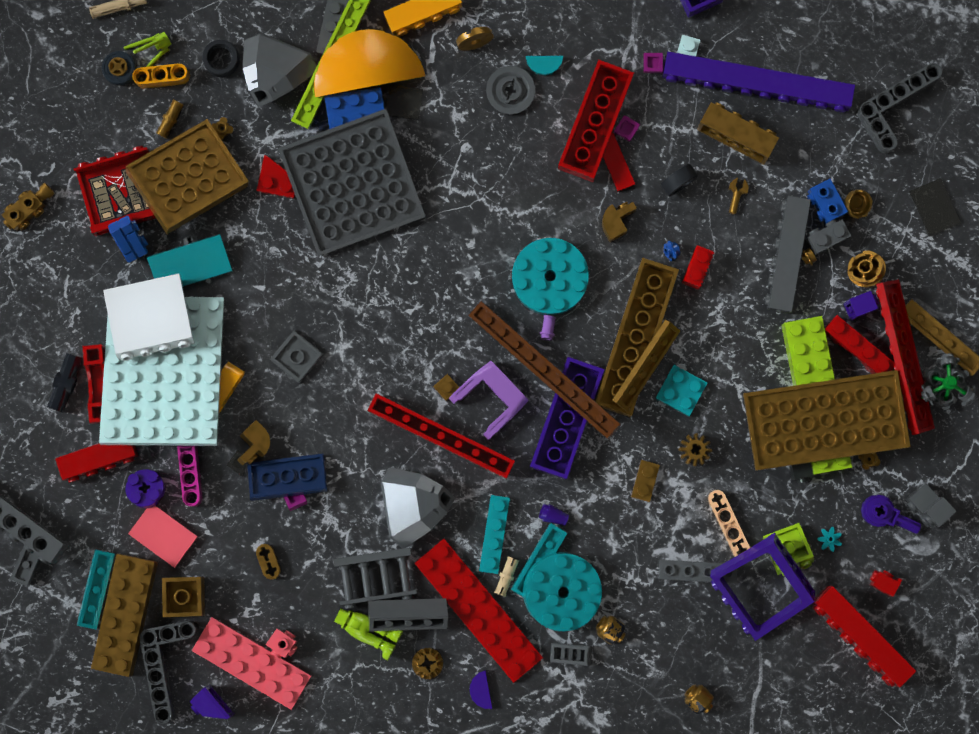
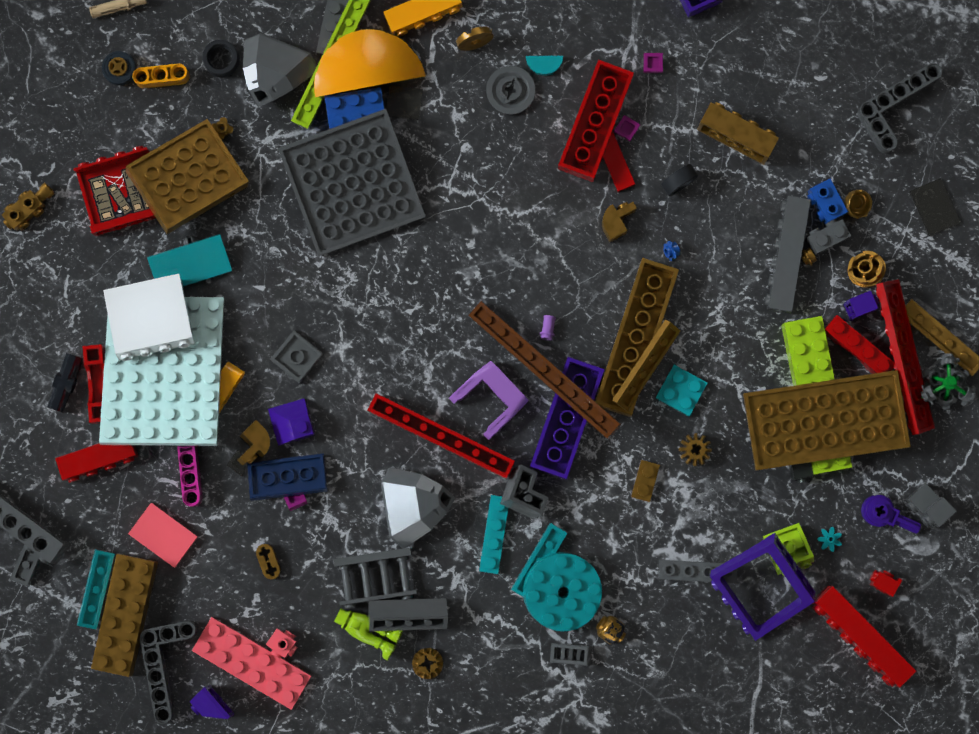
(128, 239): blue brick -> none
(136, 482): dark purple plate -> none
(160, 41): lime plant -> none
(169, 118): pearl gold pin -> none
(183, 596): pearl gold brick -> none
(274, 180): red wing -> none
(291, 422): none -> dark purple slope
(446, 387): pearl gold plate -> none
(478, 610): red plate -> none
(479, 691): dark purple tile -> none
(506, 576): tan pin -> none
(519, 493): none -> dark grey brick
(550, 296): teal piece -> none
(553, 515): dark purple cone -> none
(688, 45): light aqua plate -> none
(698, 267): red brick -> none
(699, 699): pearl gold head -> none
(726, 526): light nougat beam -> none
(736, 195): pearl gold bar -> none
(758, 81): dark purple brick -> none
(867, 464): pearl gold plate -> none

